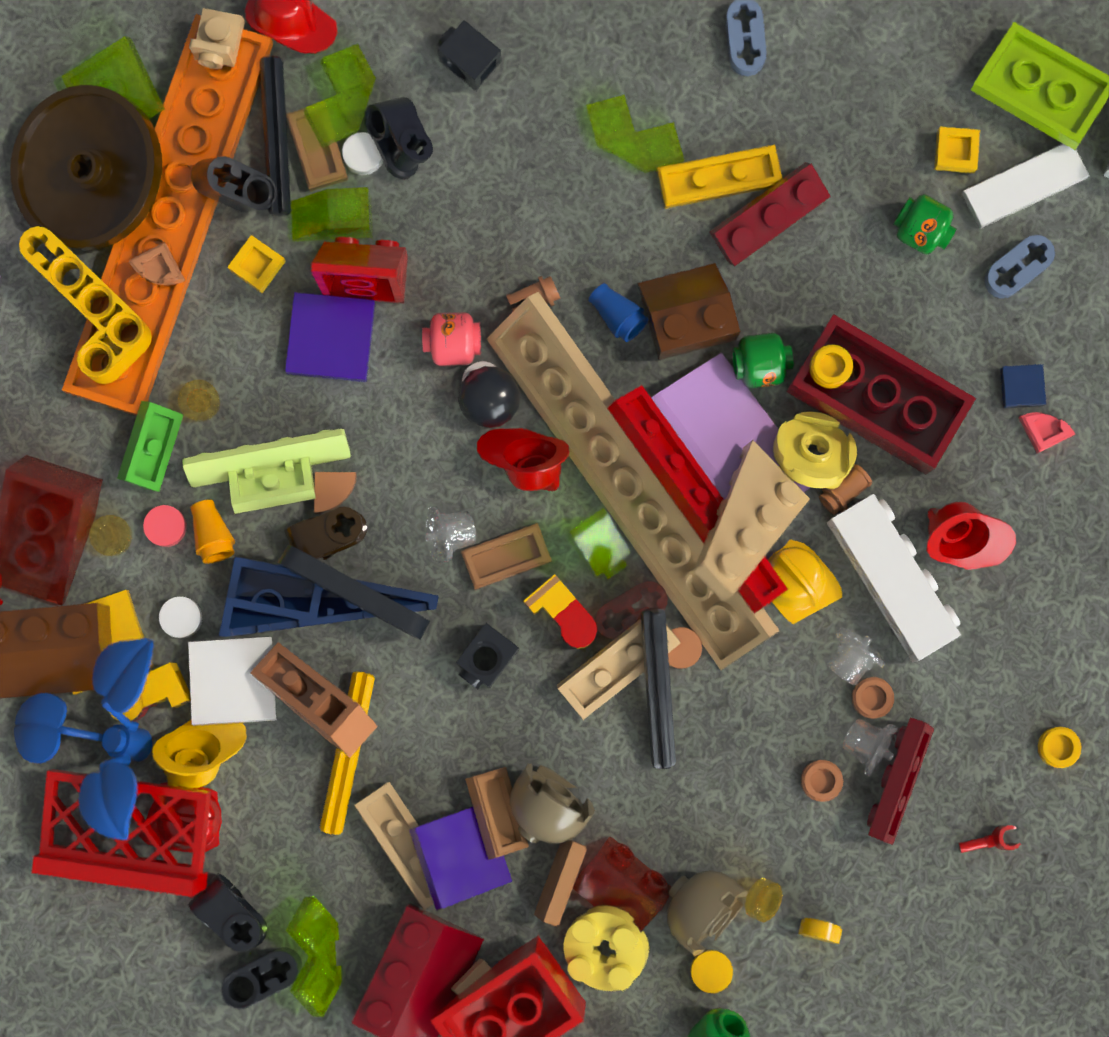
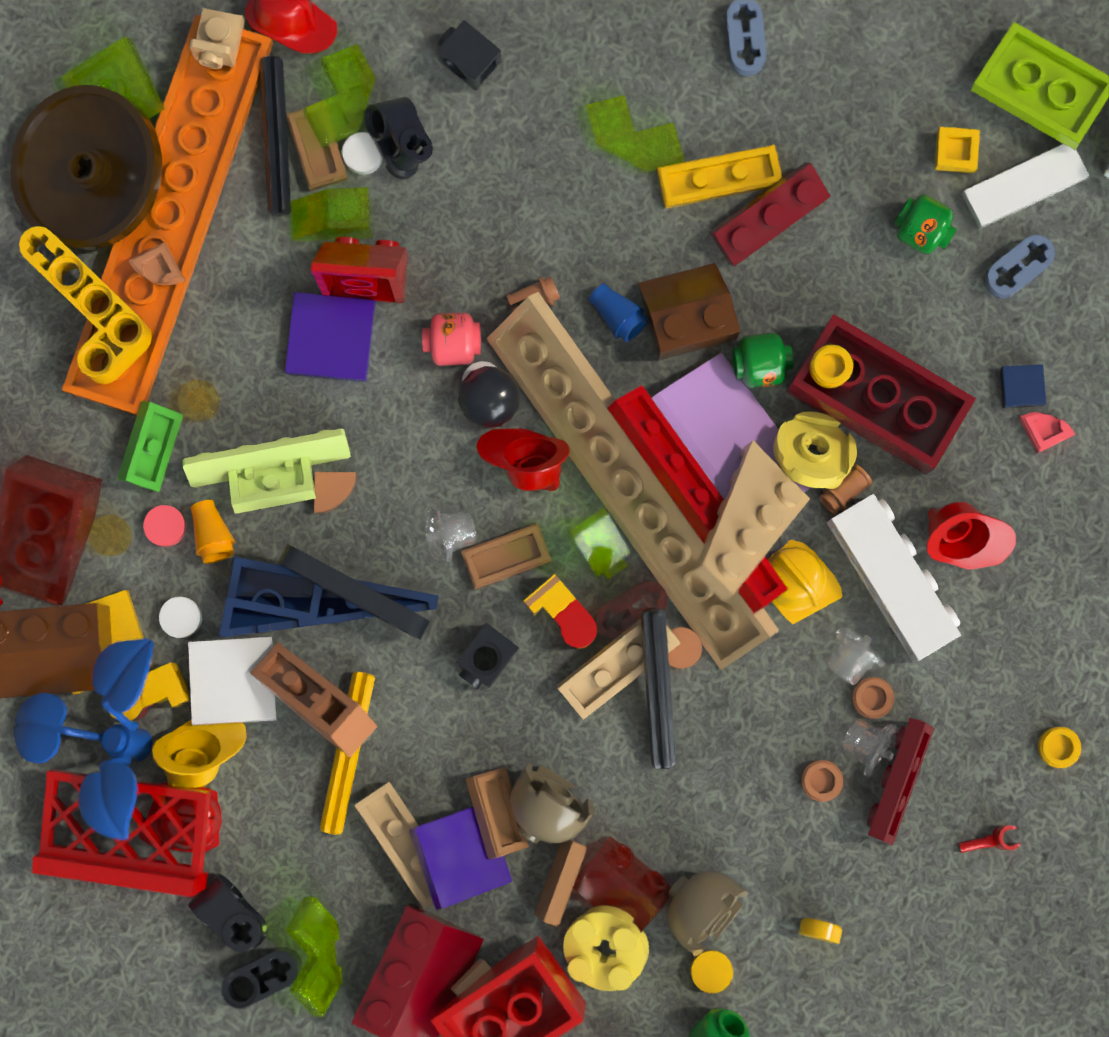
(233, 192): black beam -> none
(256, 264): yellow plate -> none
(320, 536): dark brown piece -> none
(763, 900): clear yellow tile -> none

